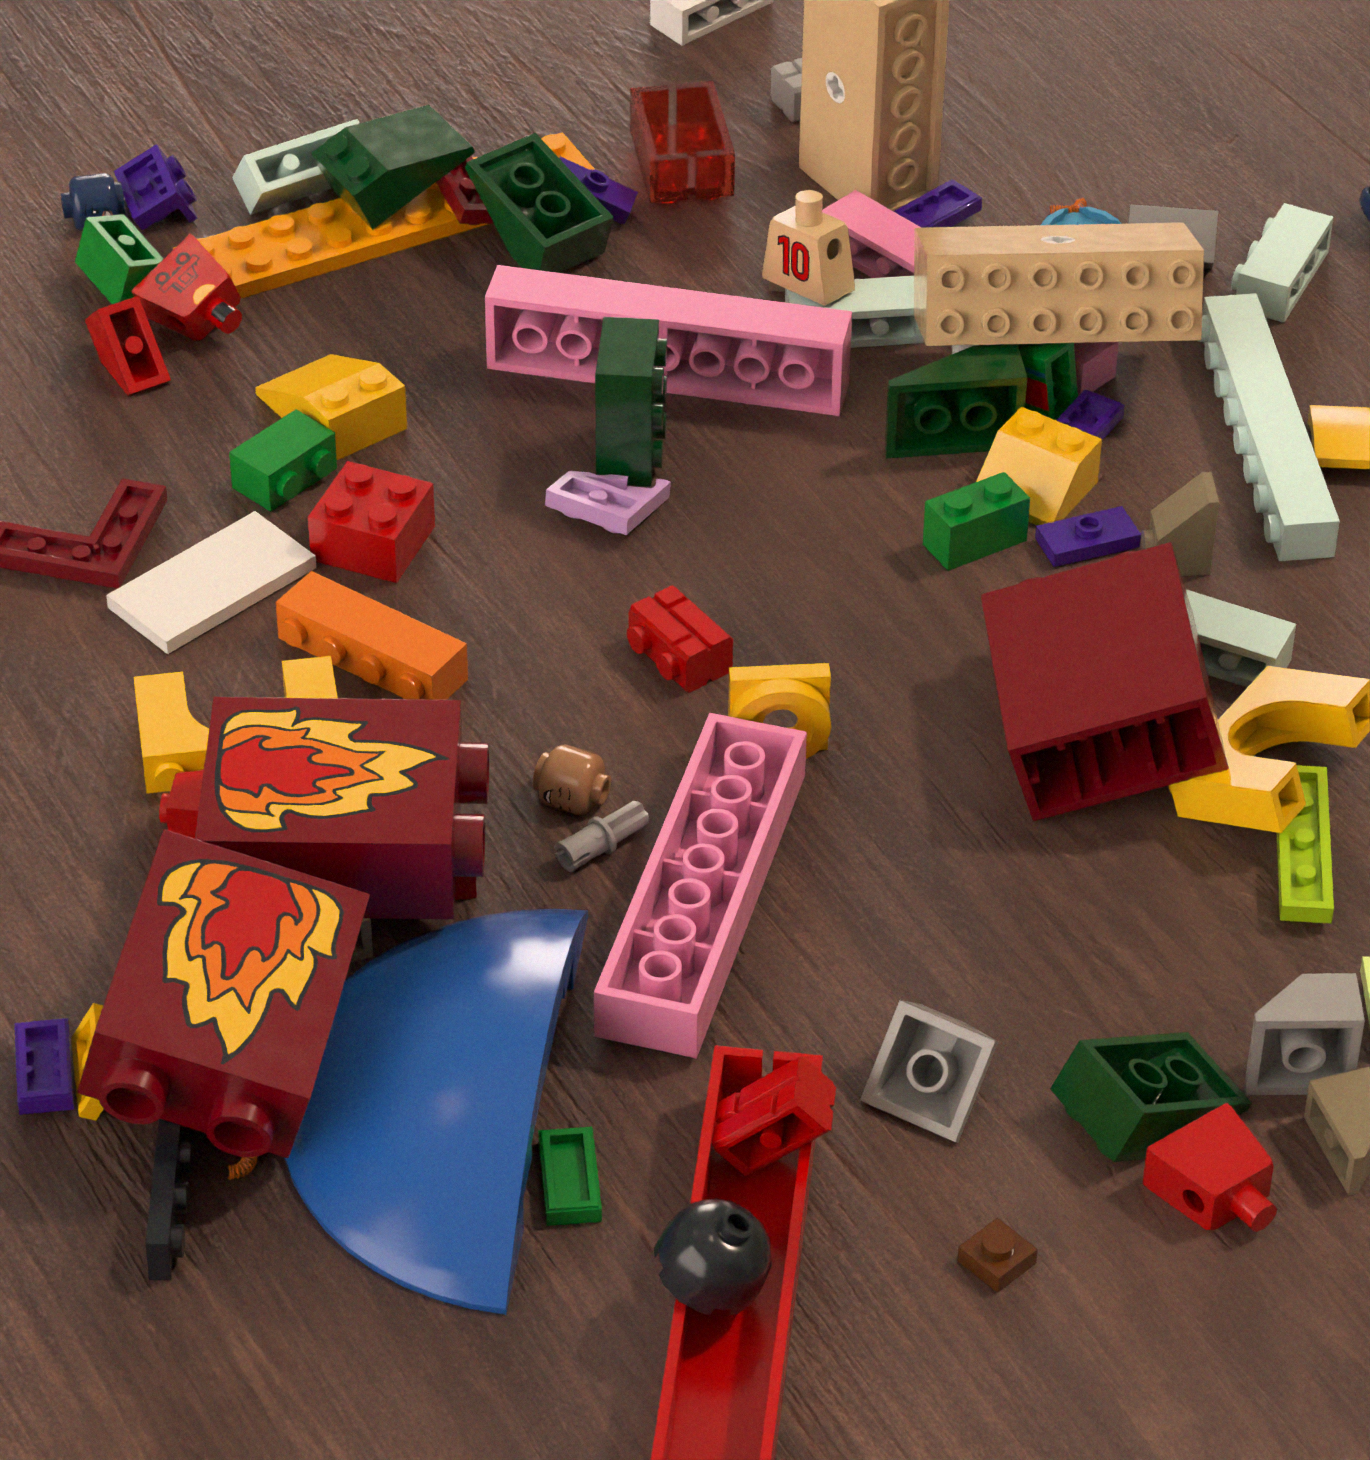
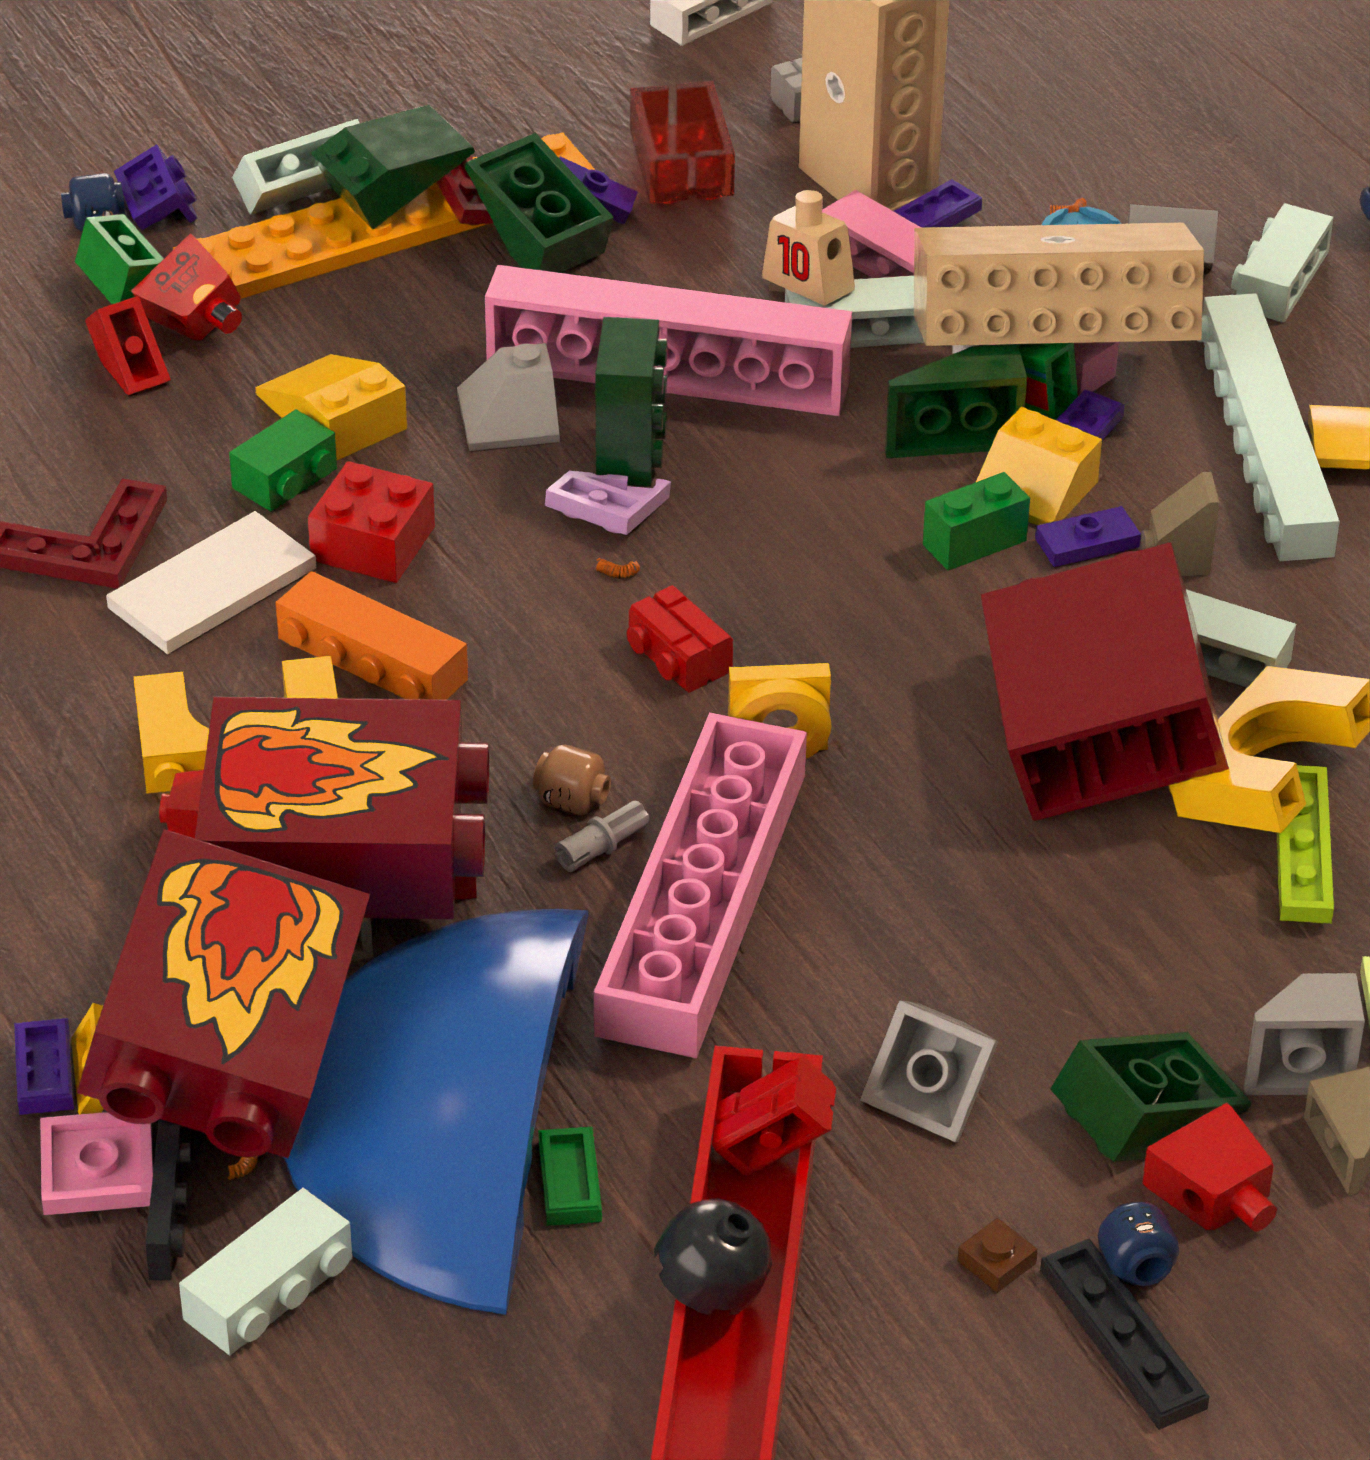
(94, 1163): none -> bright pink plate
(266, 1271): none -> light aqua brick
(510, 400): none -> light grey slope
(618, 569): none -> orange leg
(1124, 1334): none -> black tile
(1138, 1243): none -> dark blue head

